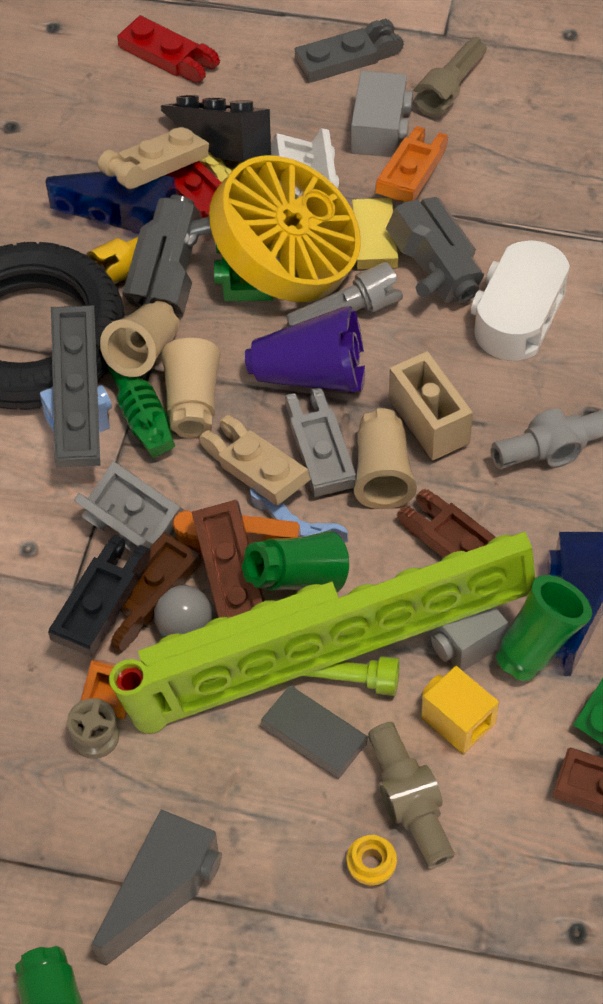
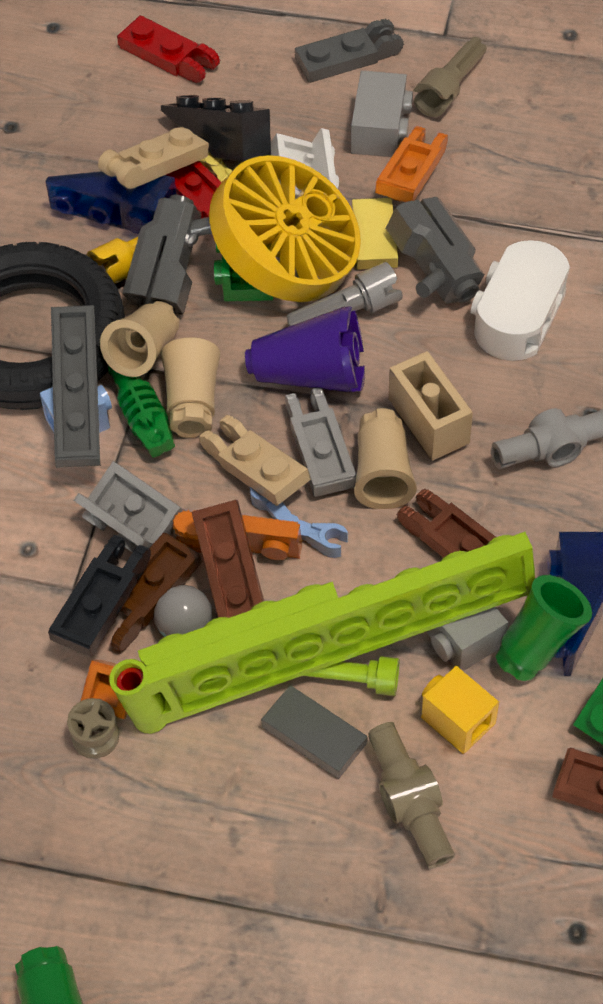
(160, 882): dark grey slope -> none
(297, 562): green plant -> none
(371, 846): yellow plate -> none

